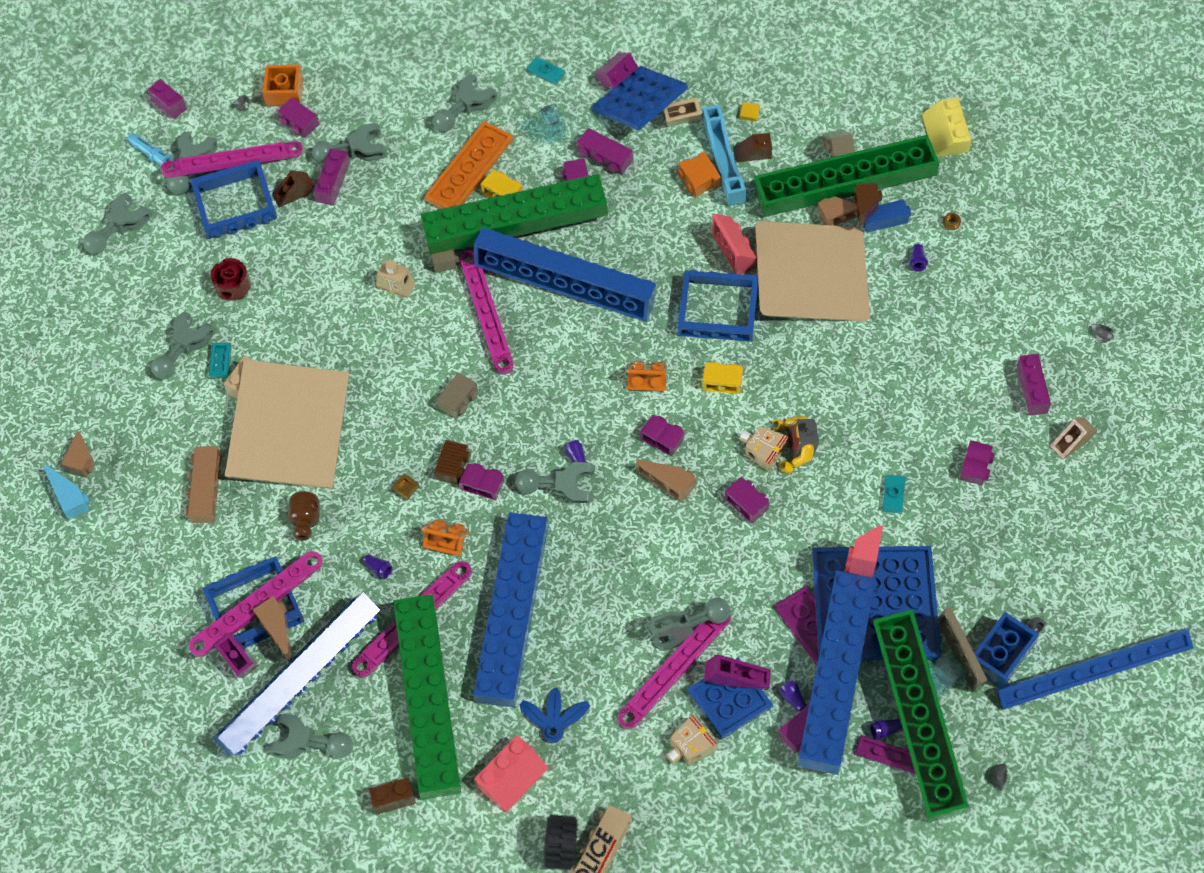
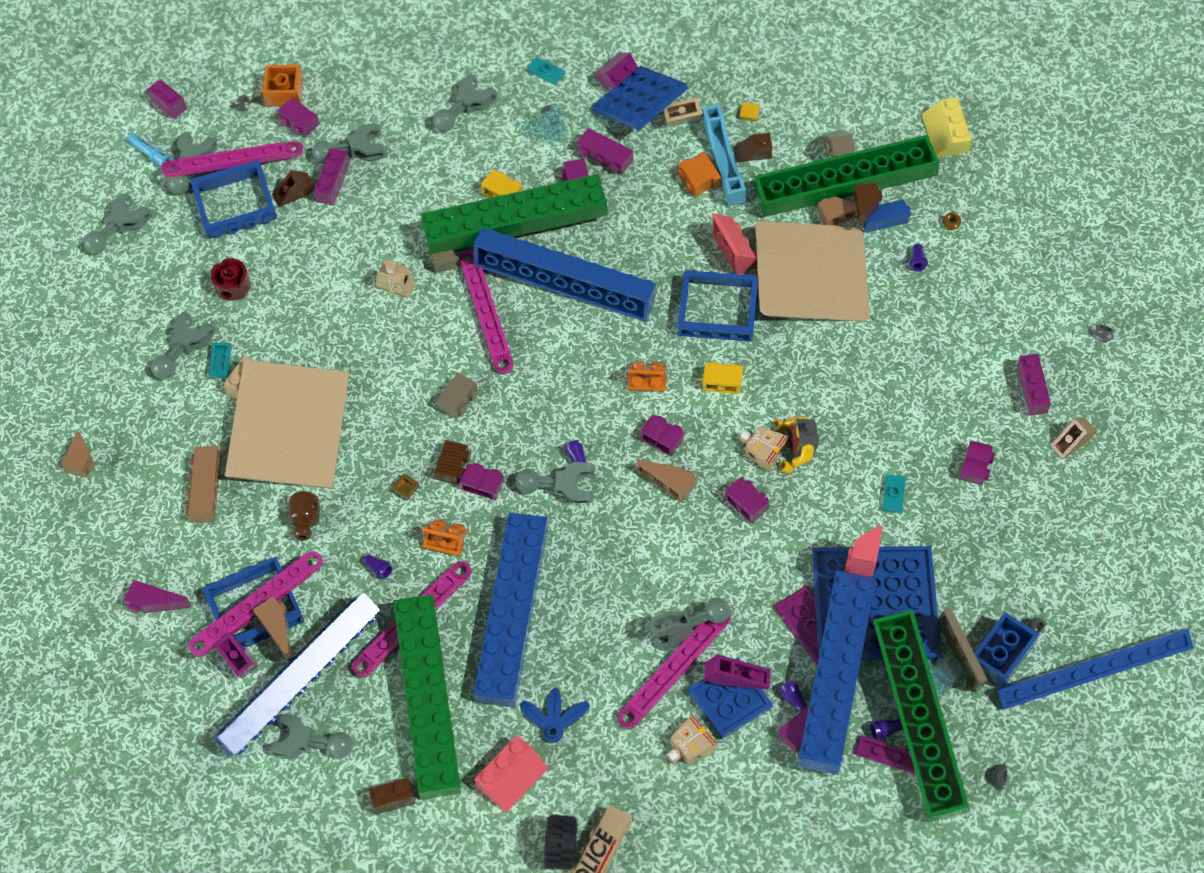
(69, 495): medium azure slope -> none
(152, 599): none -> magenta slope
(469, 166): orange plate -> none

